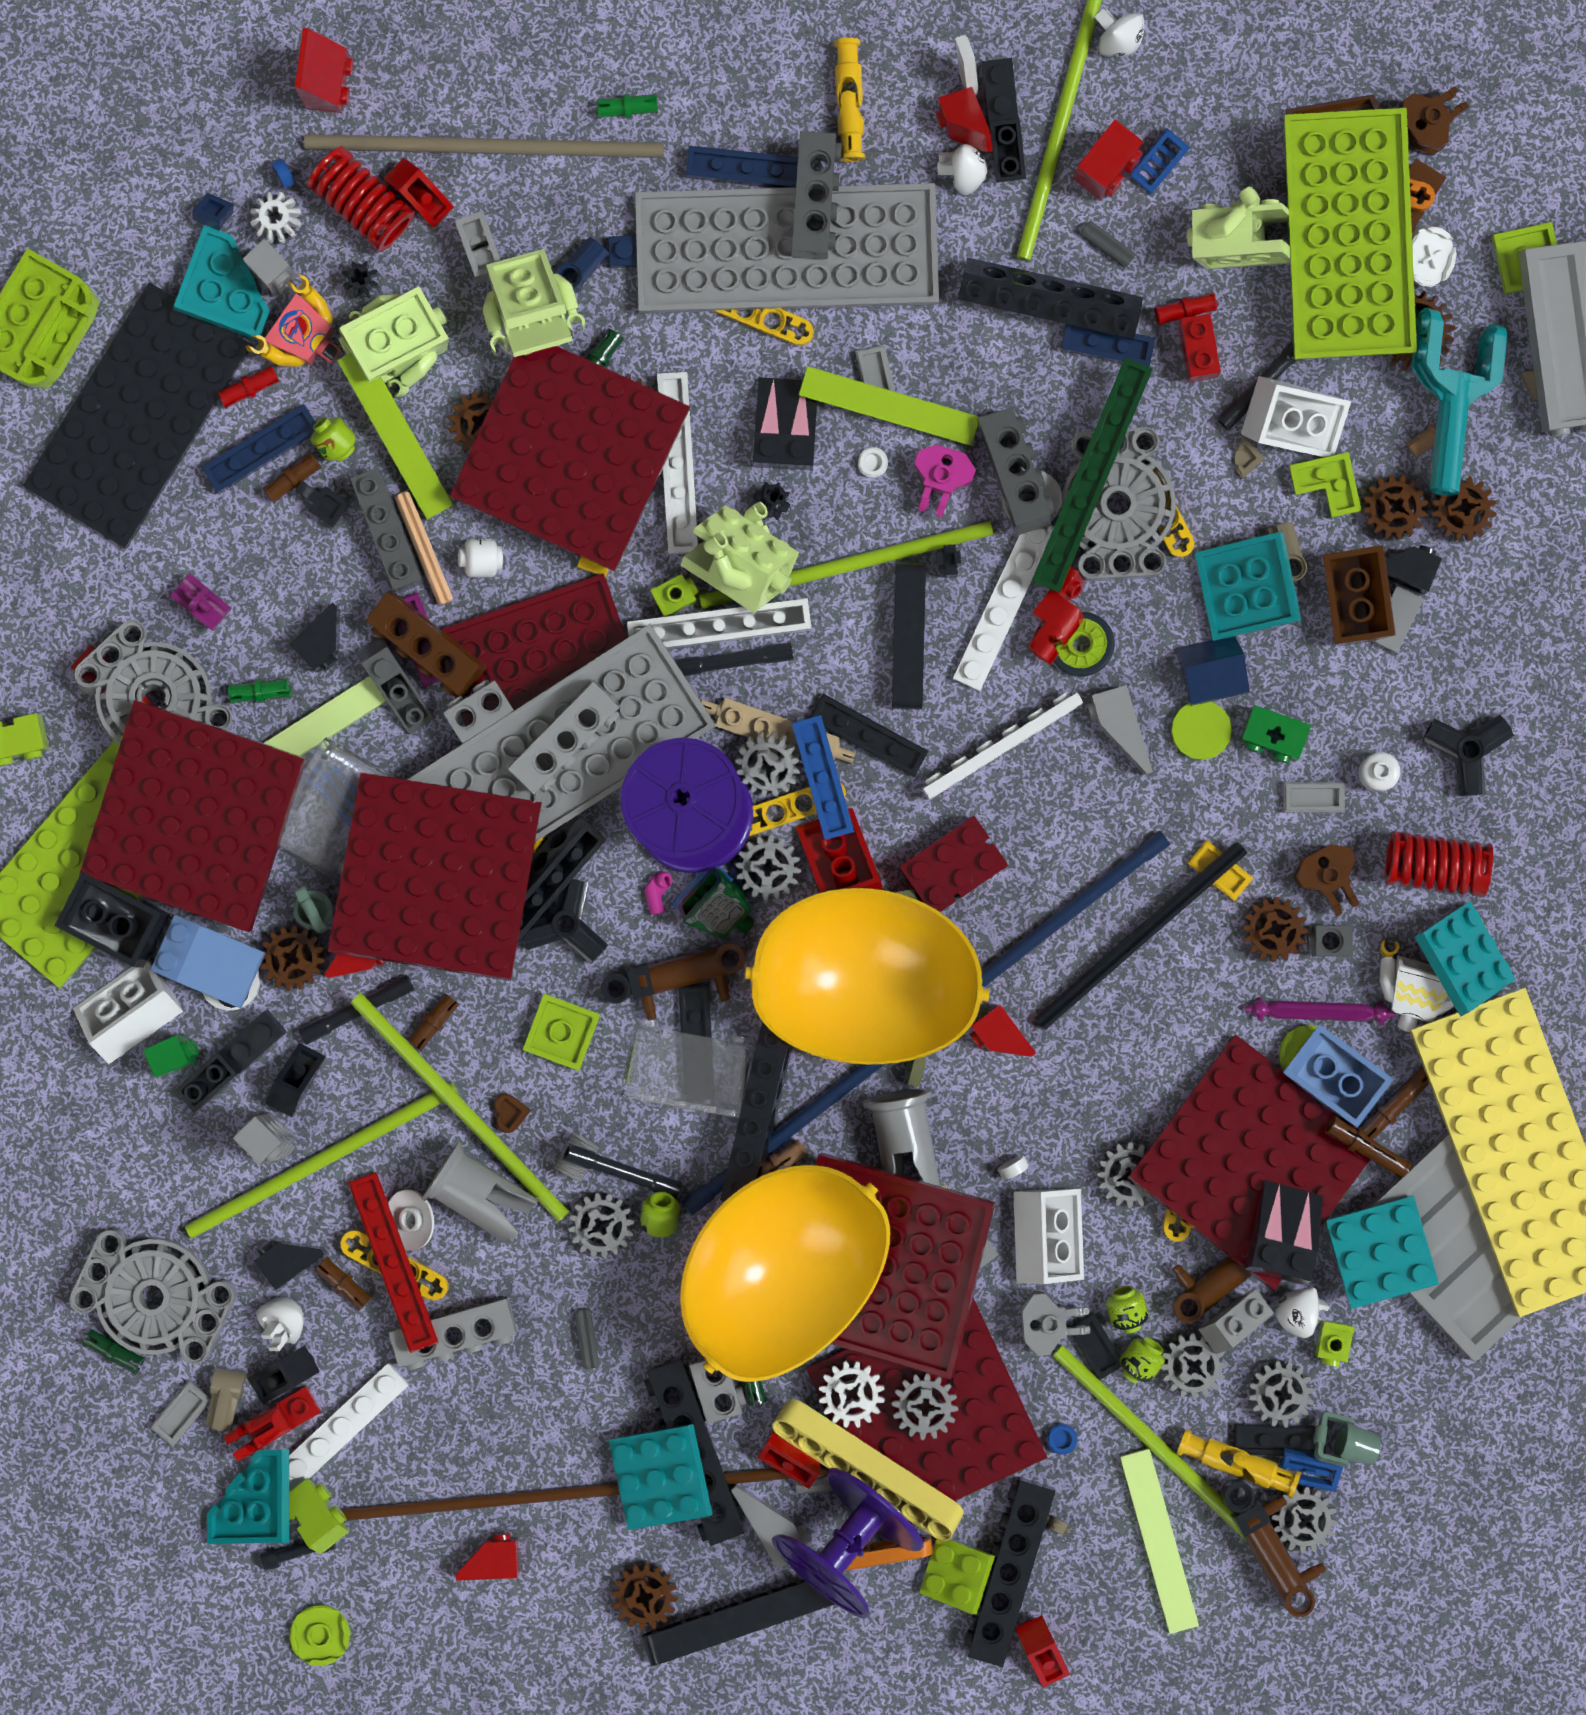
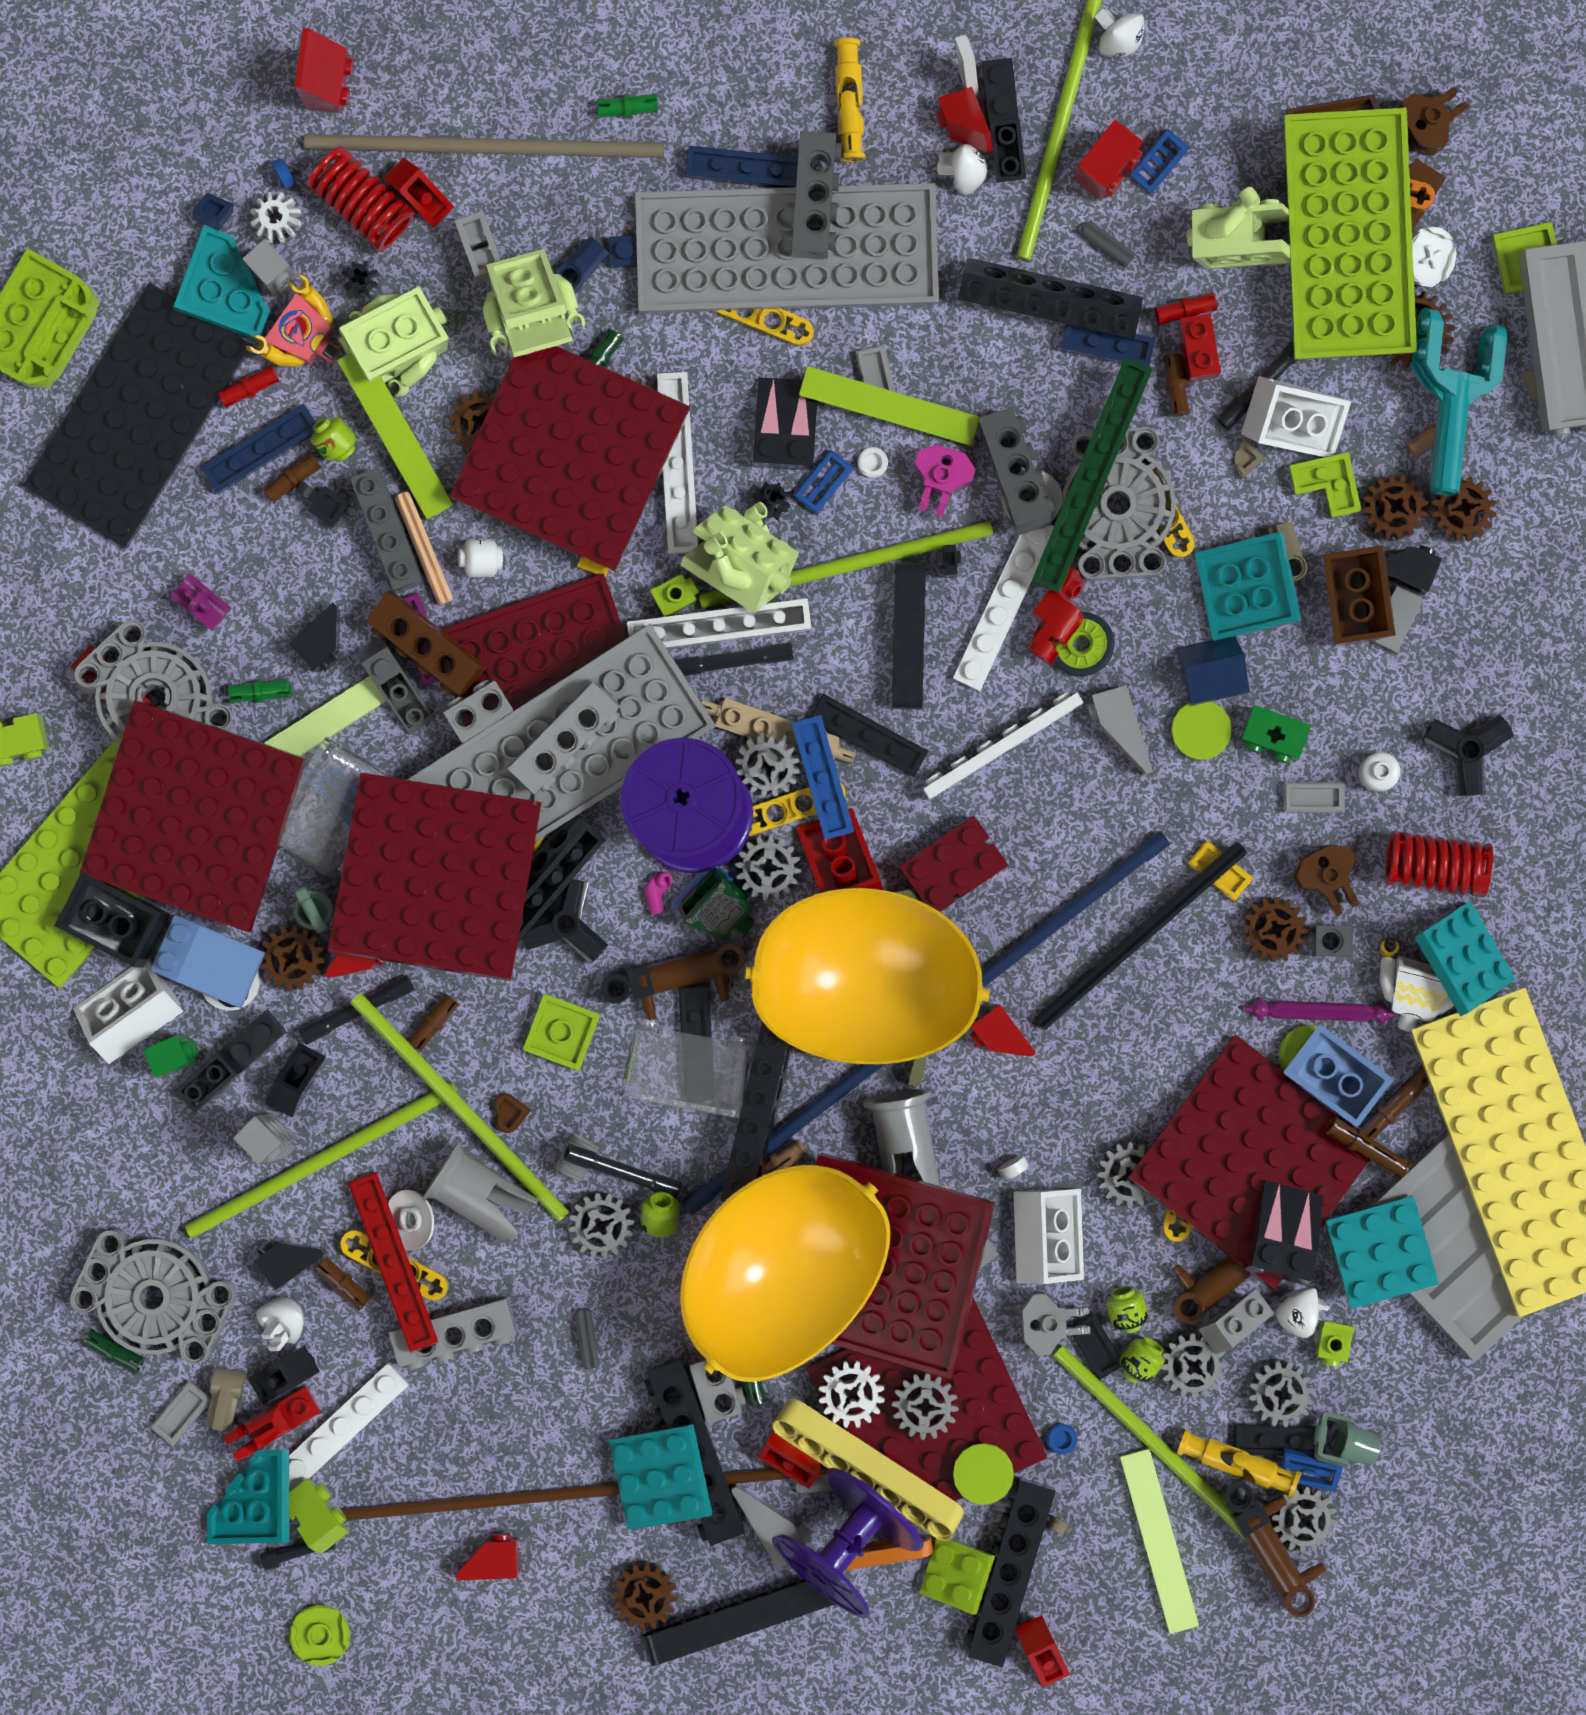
(807, 502): none -> blue tile
(983, 1473): none -> lime tile
(1176, 385): none -> reddish brown pin

